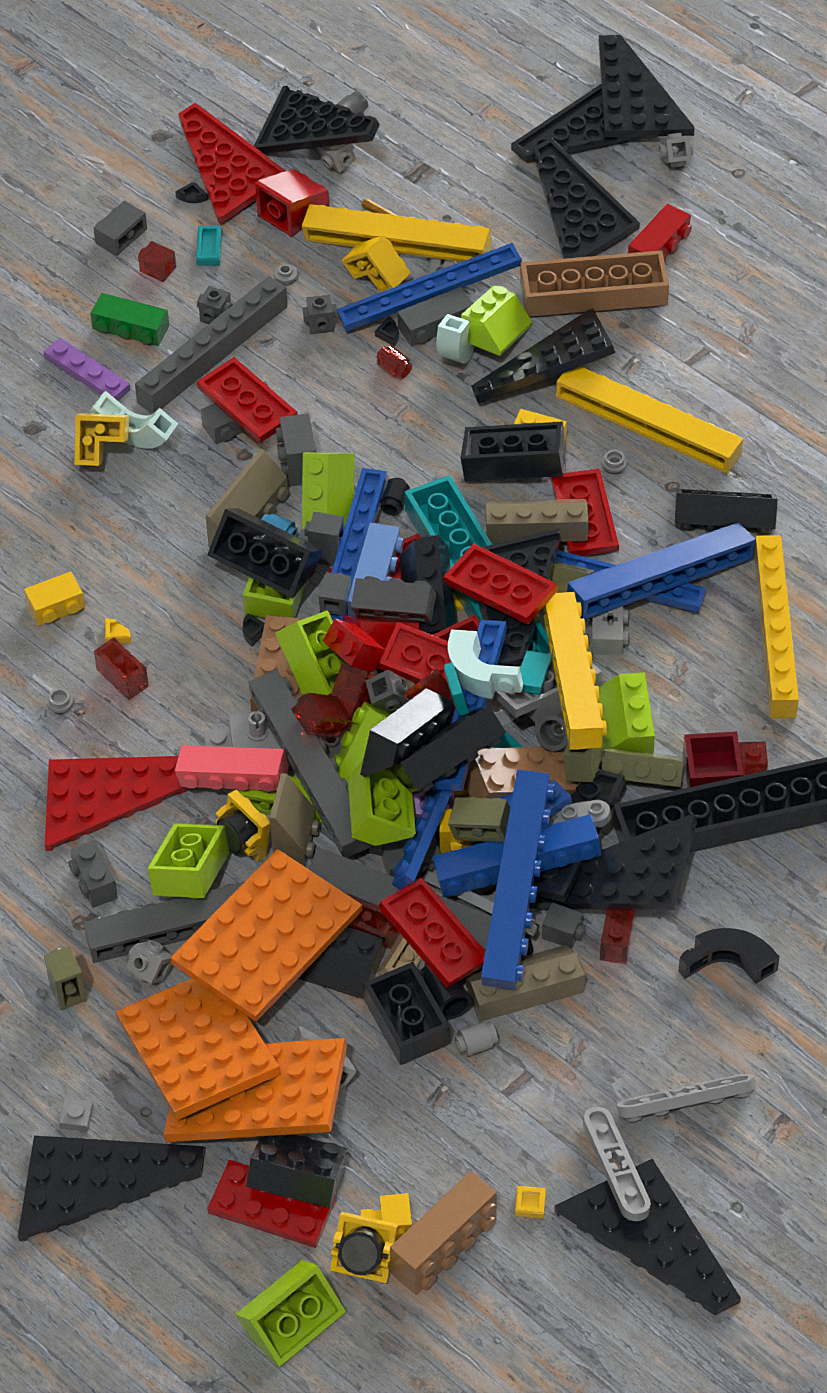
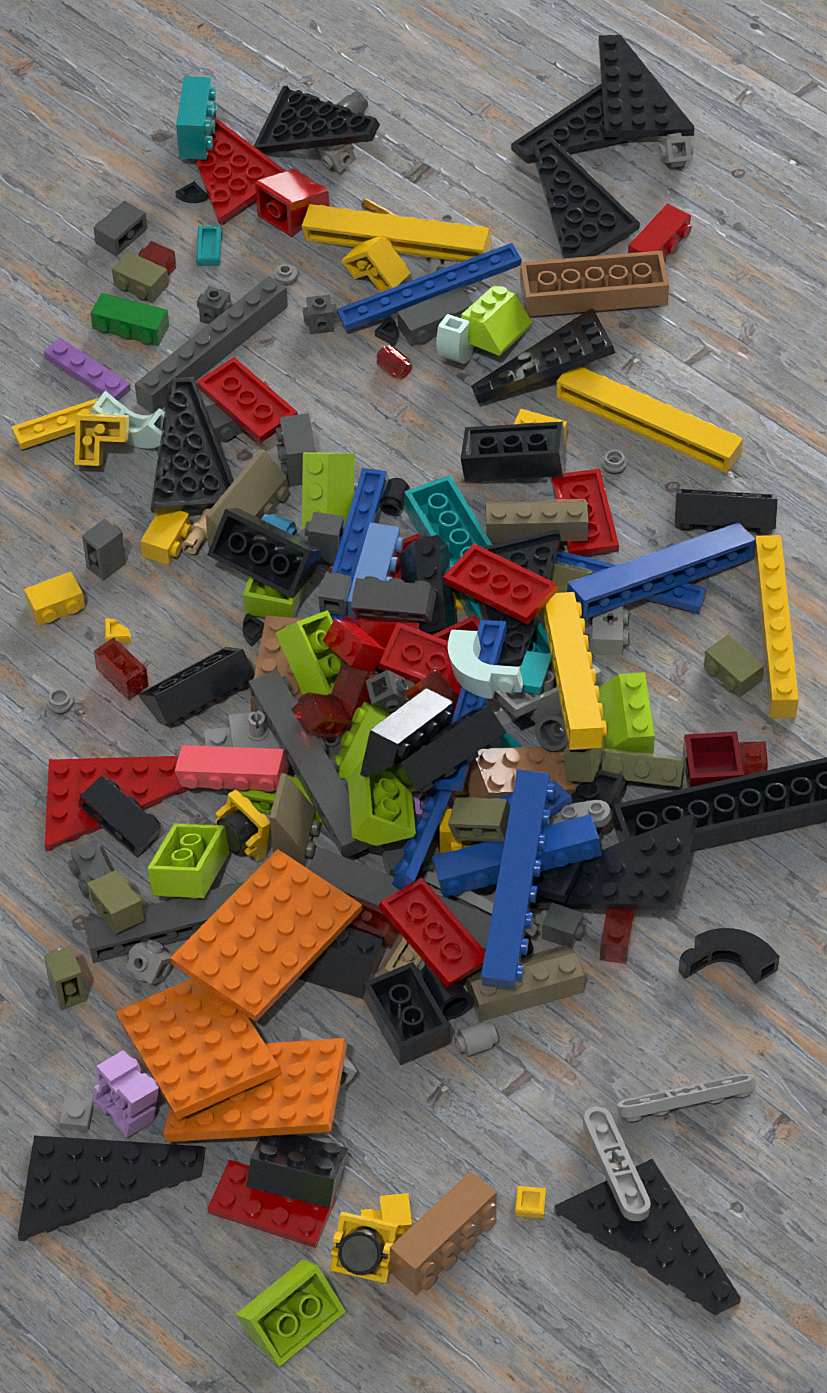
(49, 426): none -> yellow plate
(104, 549): none -> dark grey brick
(116, 901): none -> olive brick
(120, 815): none -> black brick
(125, 1093): none -> lavender brick
(140, 277): none -> olive brick
(165, 536): none -> yellow brick
(190, 459): none -> black wing
(196, 117): none -> teal brick
(197, 534): none -> tan pin
(198, 685): none -> black slope
(455, 689): teal tile -> none
(733, 666): none -> olive brick

